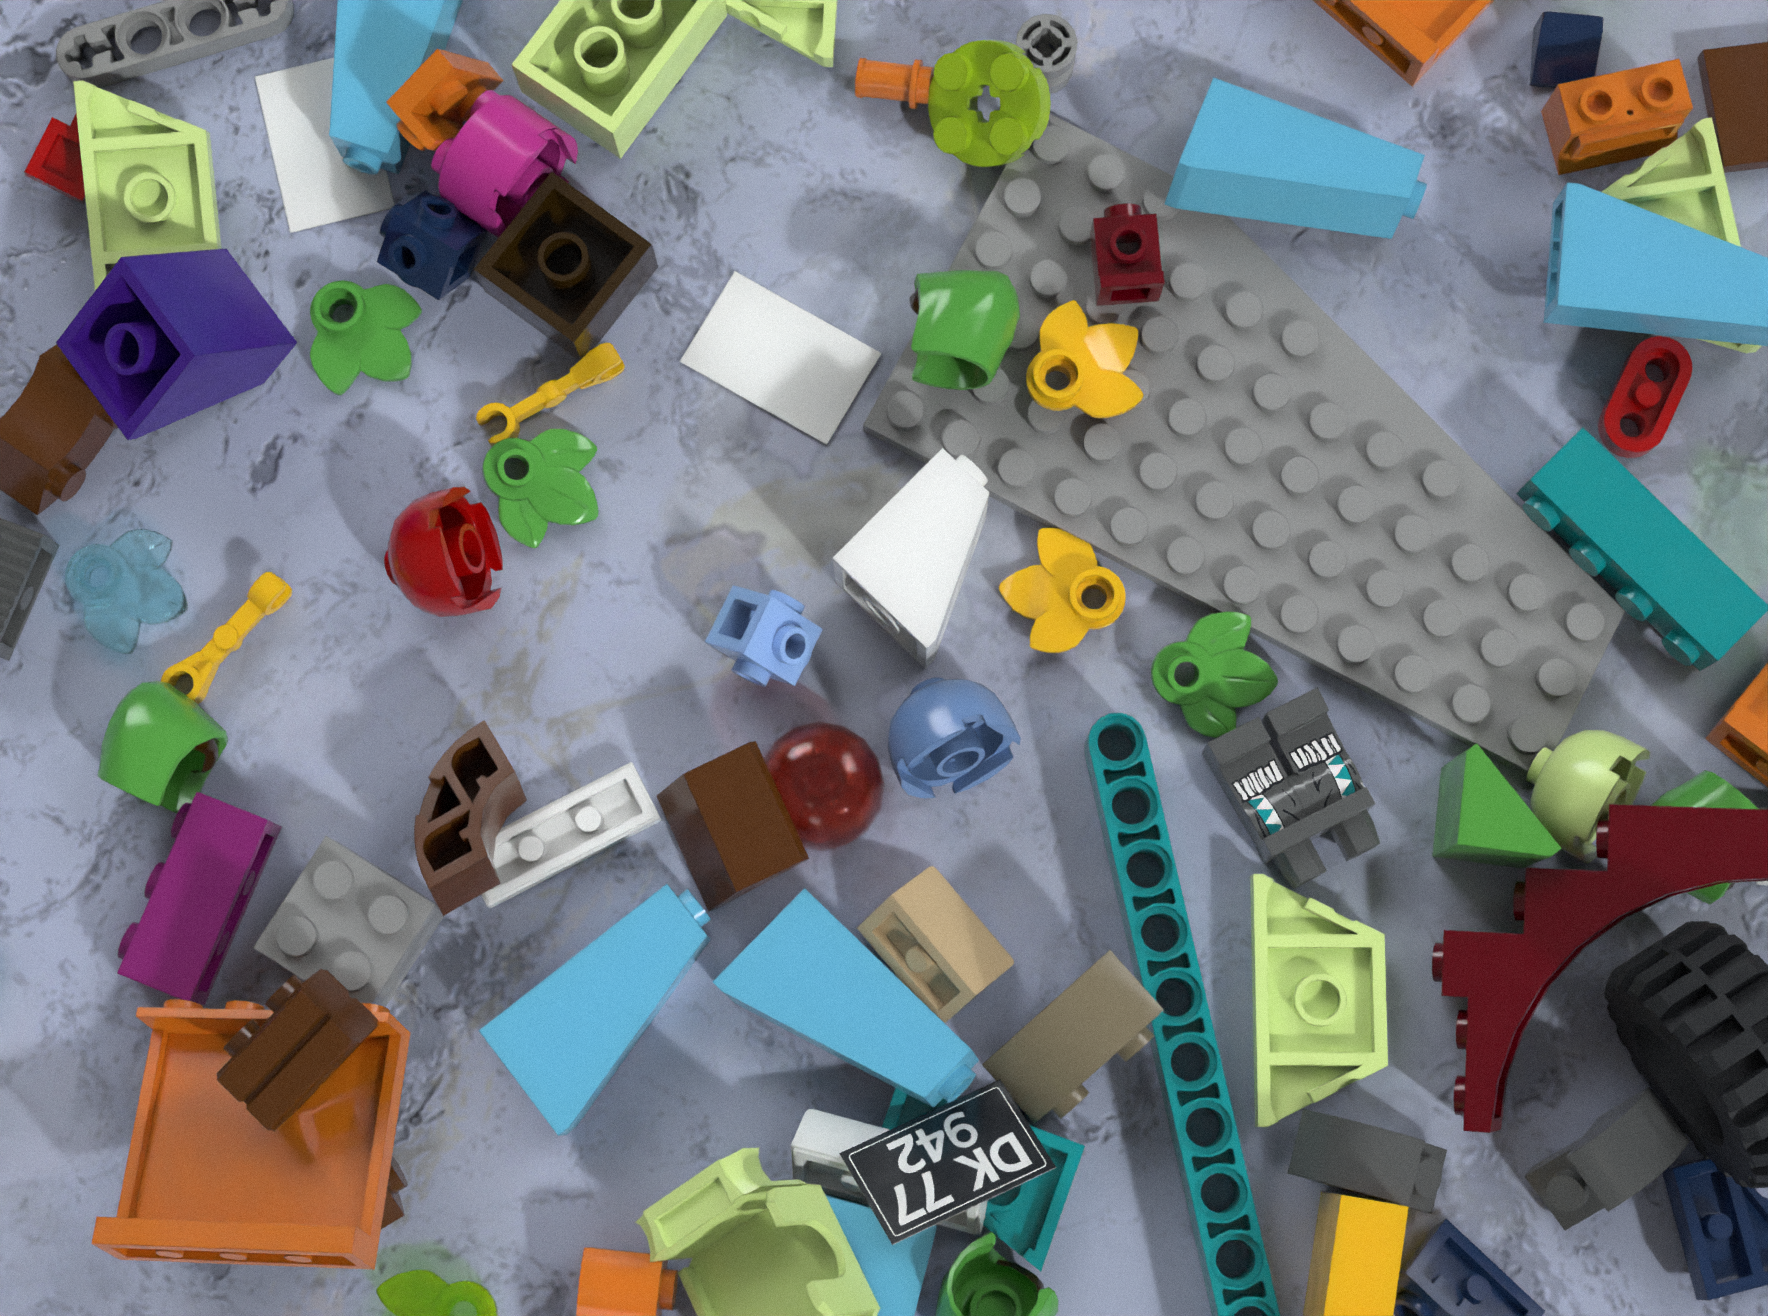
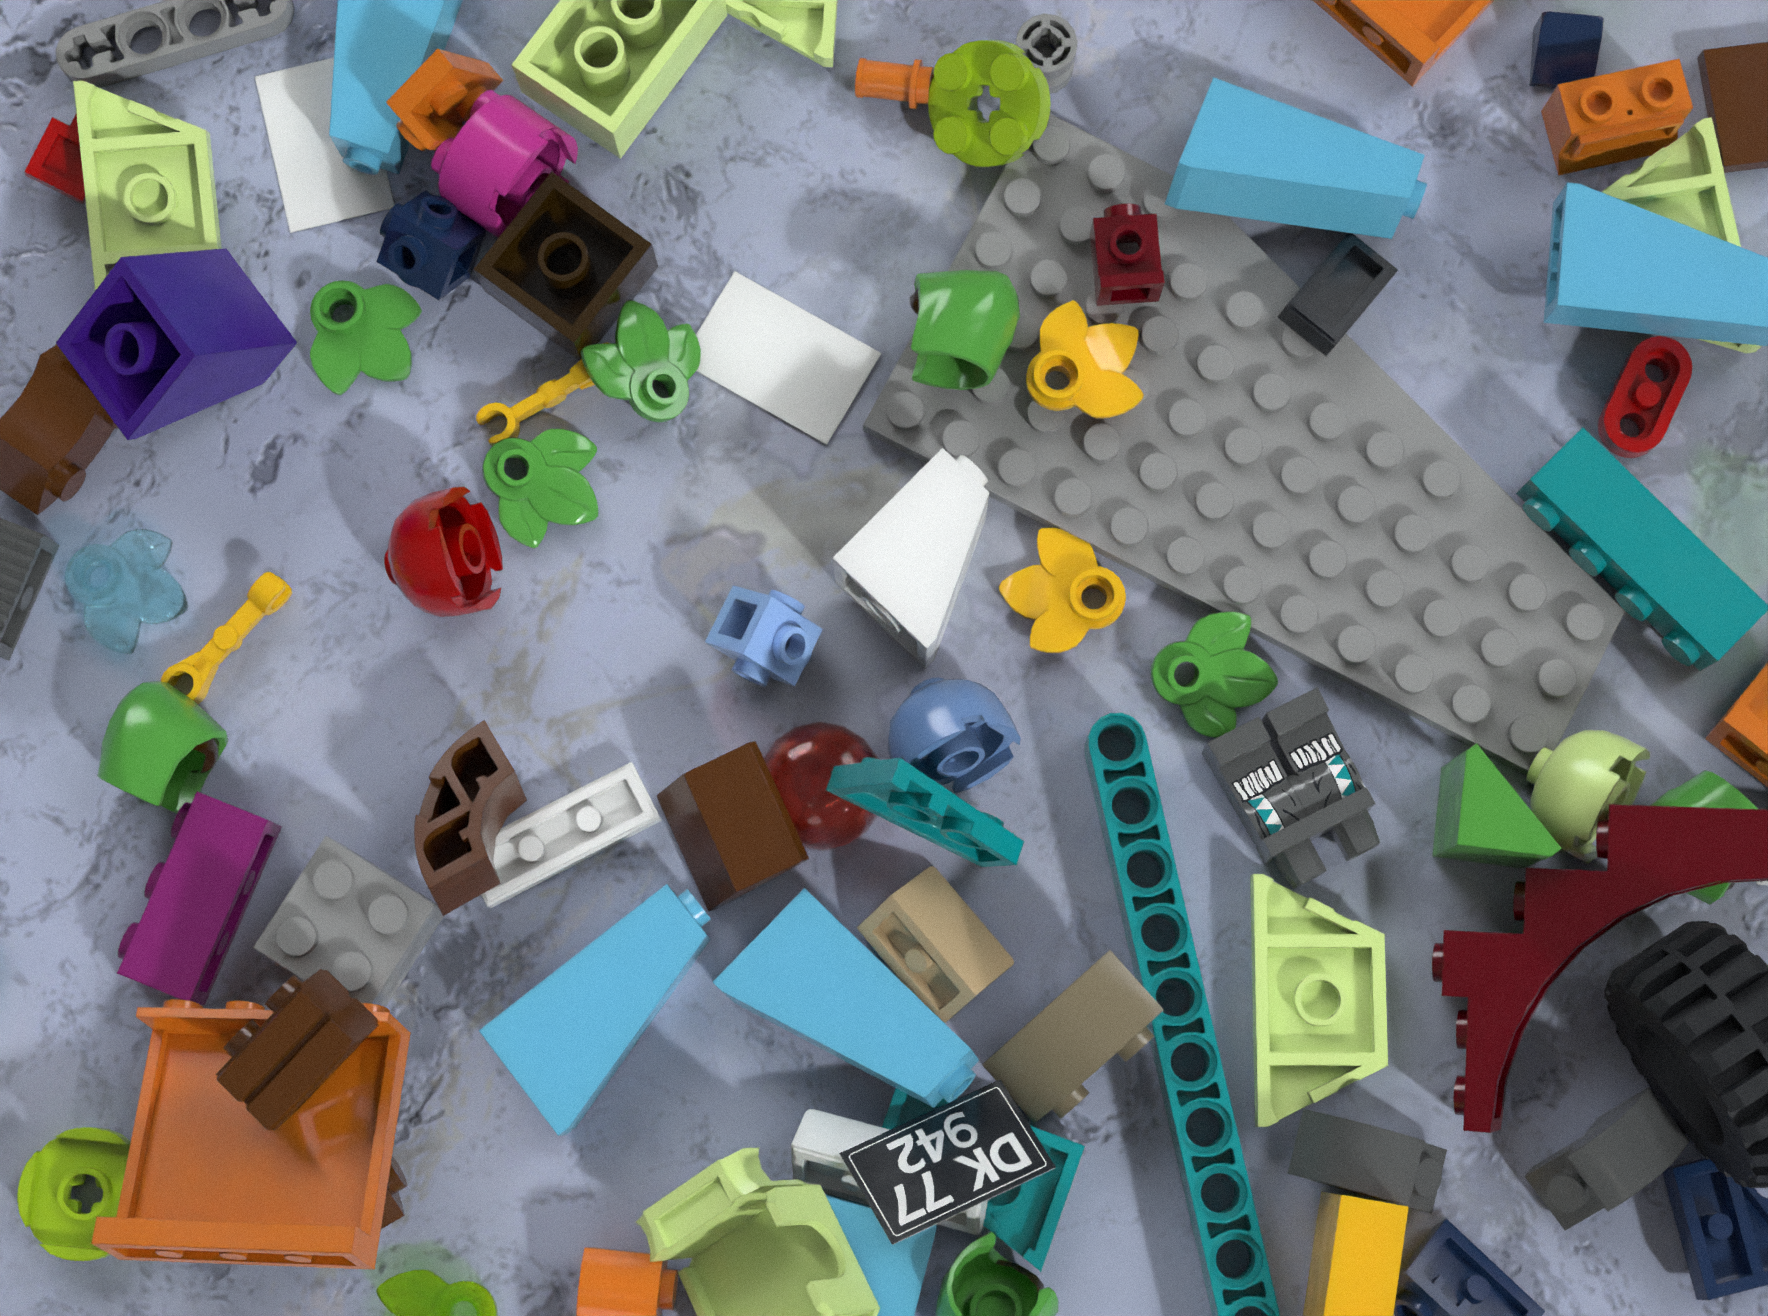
(48, 1182): none -> lime plate
(644, 354): none -> bright green plate
(926, 809): none -> teal wing
(1337, 293): none -> black tile

